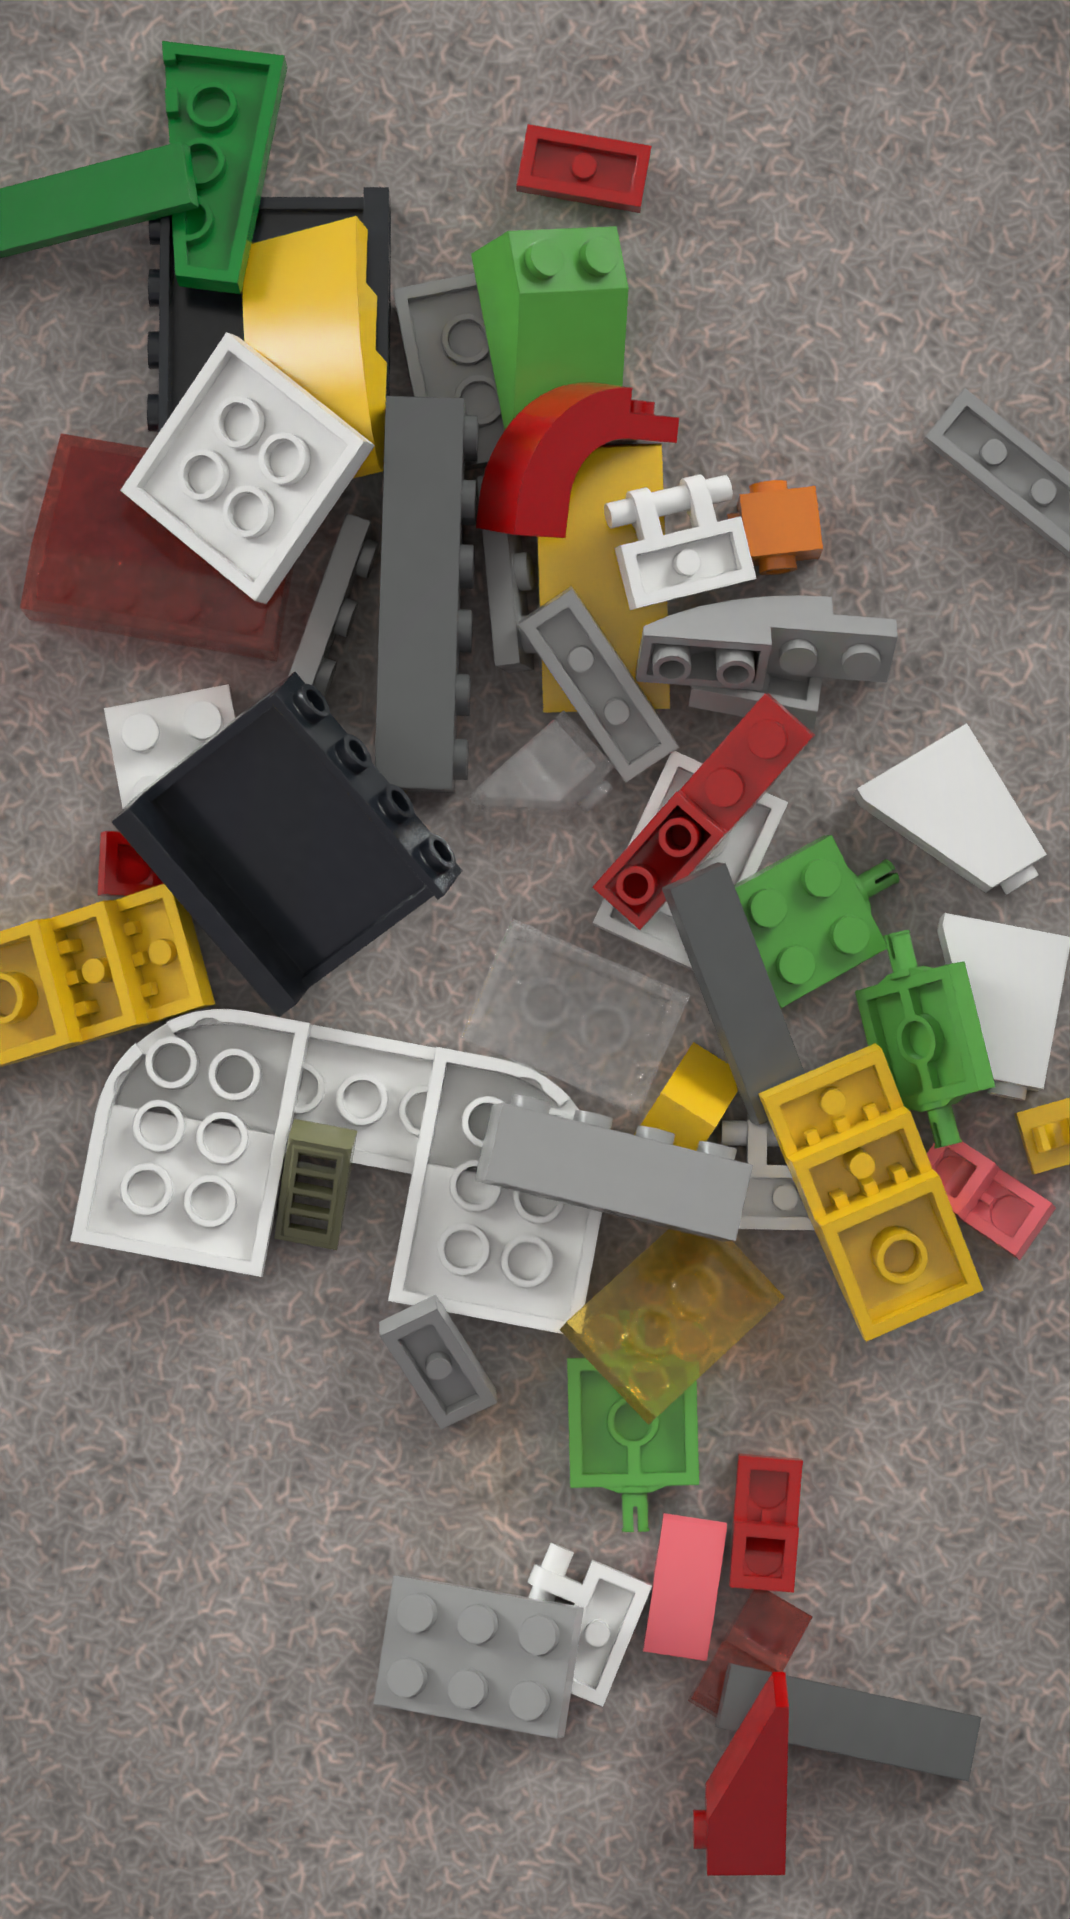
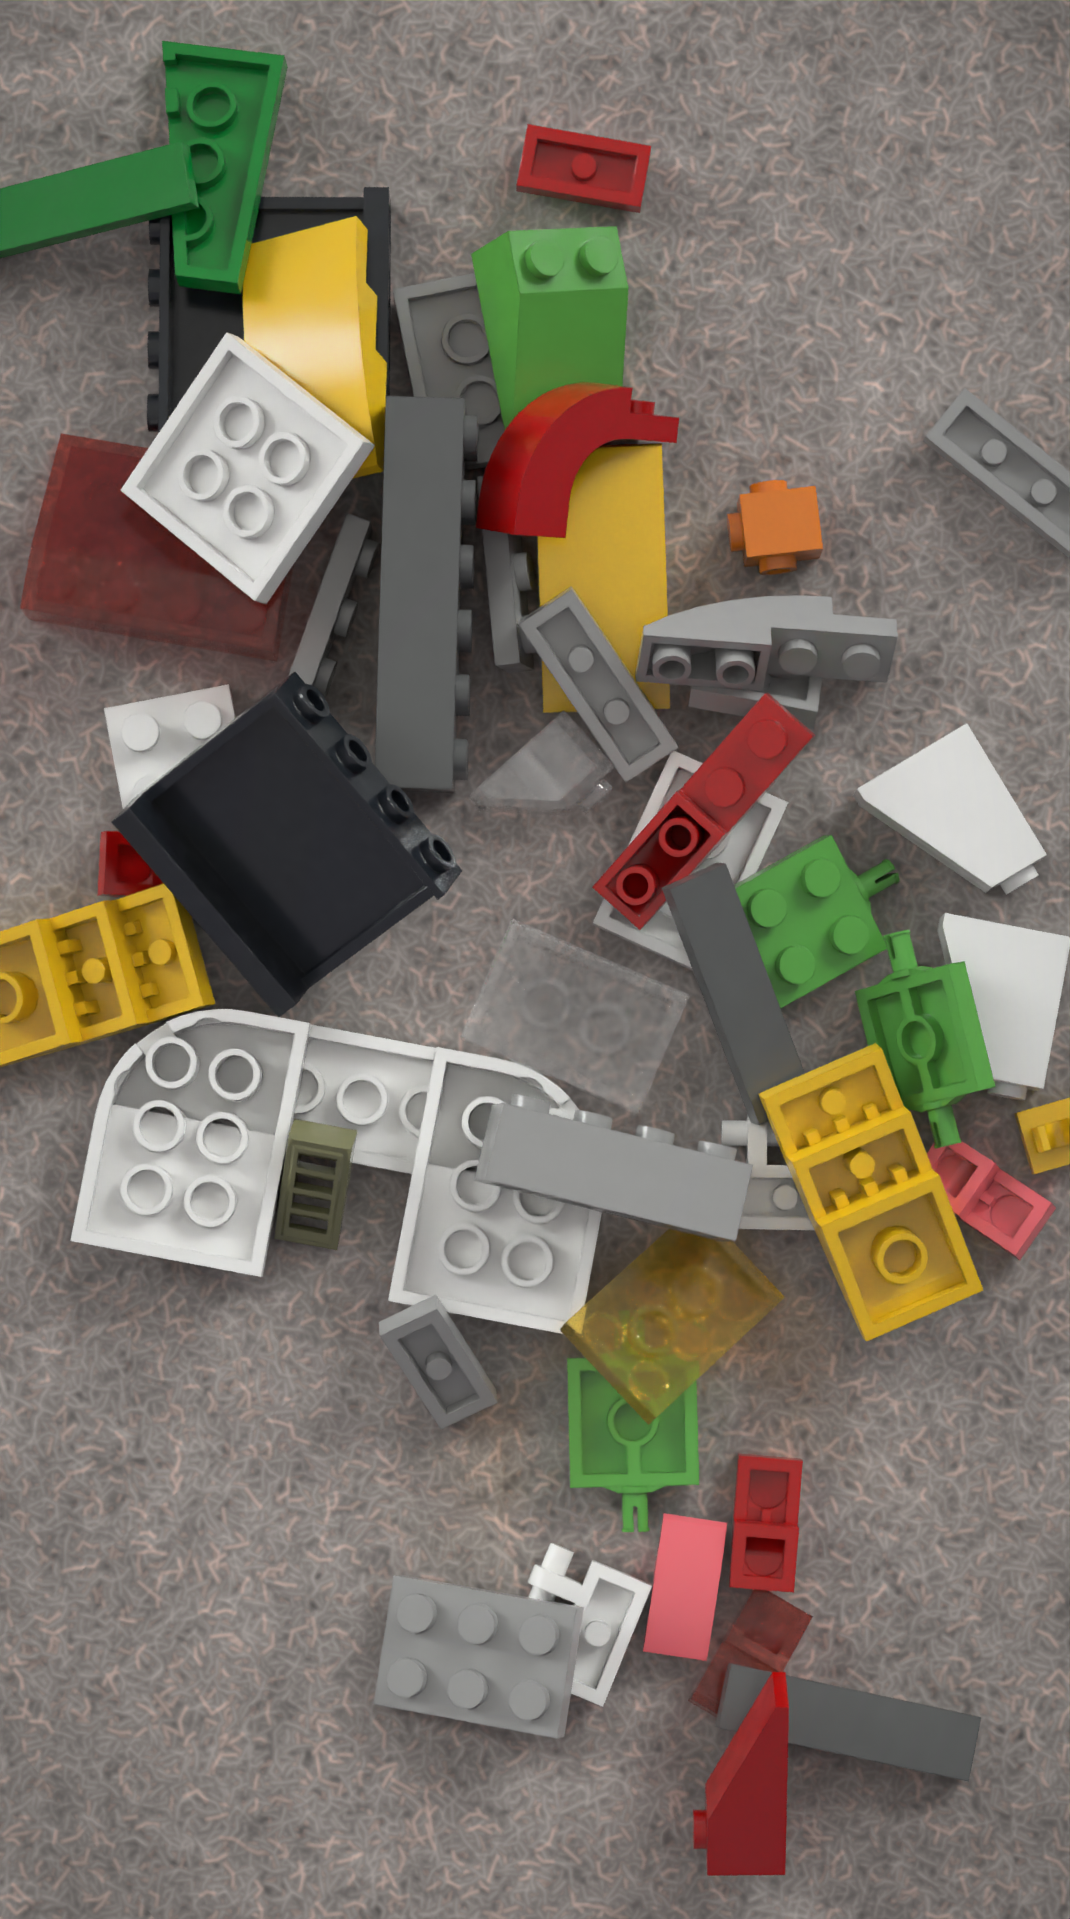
(684, 561): white plate -> none
(693, 1098): yellow slope -> none

